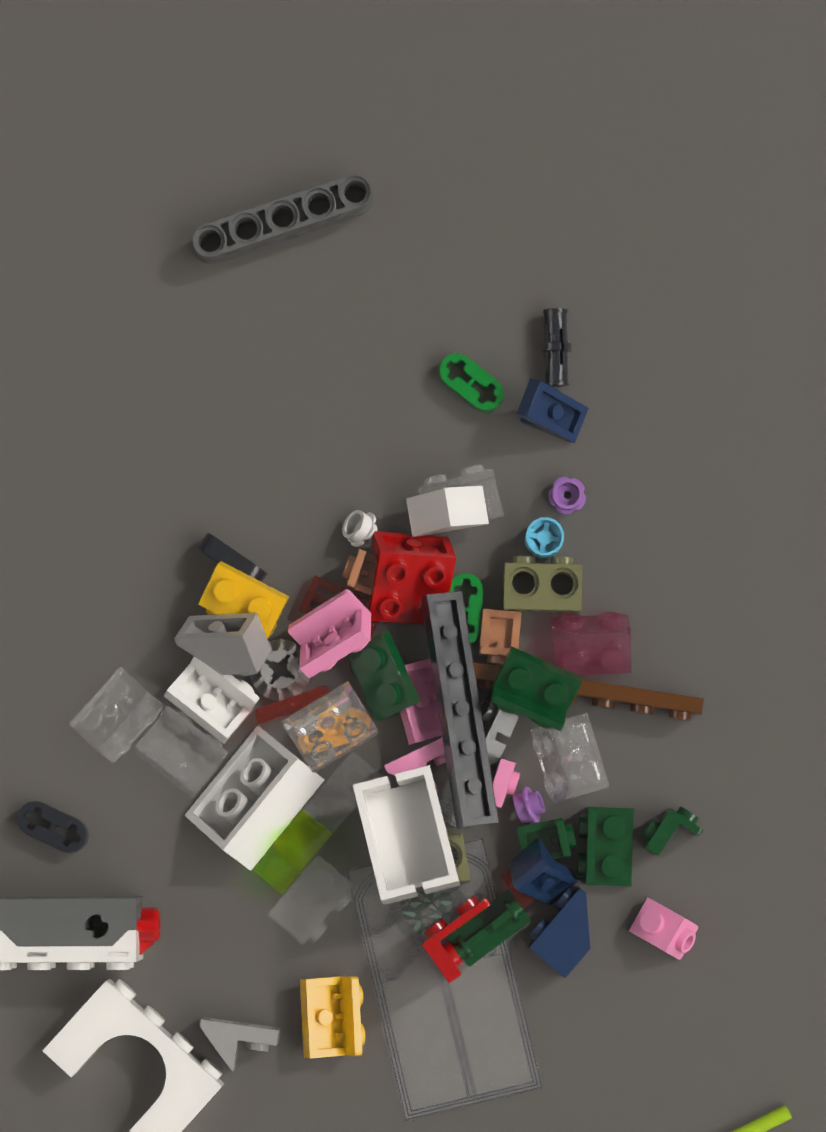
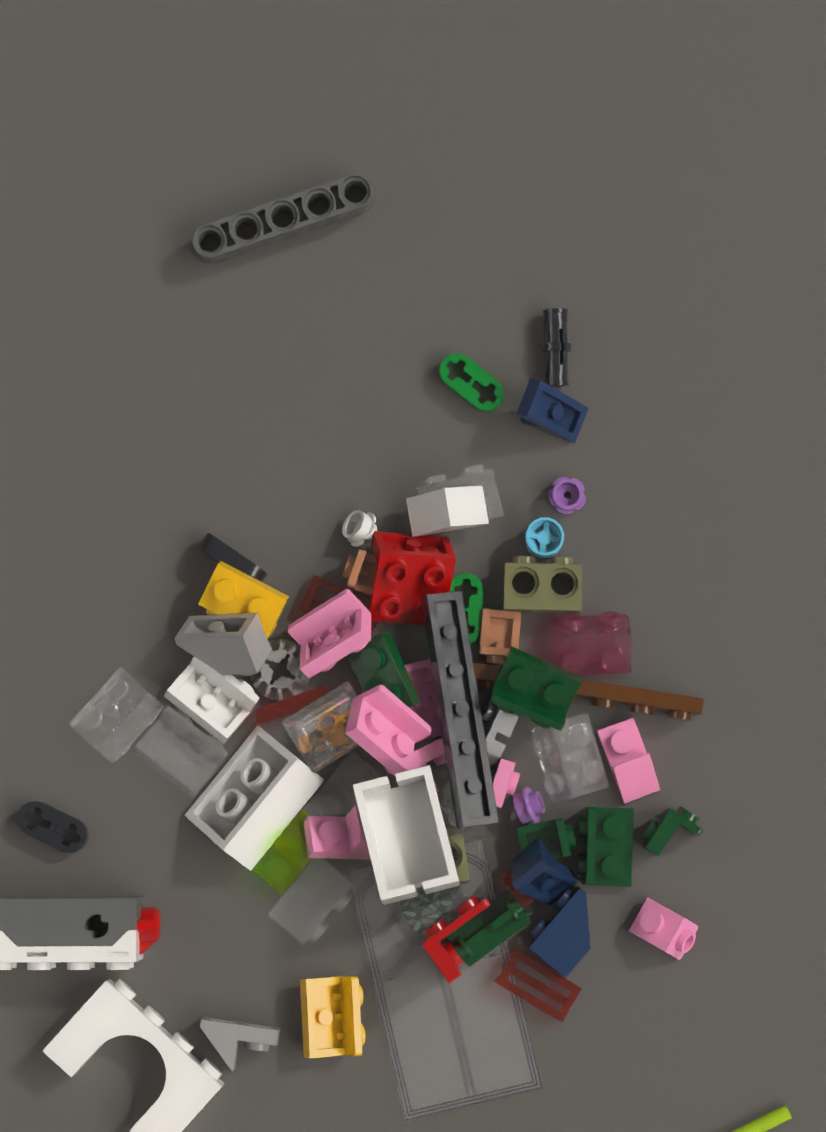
(336, 836): none -> bright pink slope
(386, 728): none -> bright pink bracket
(508, 968): none -> clear red tile
(628, 760): none -> bright pink slope

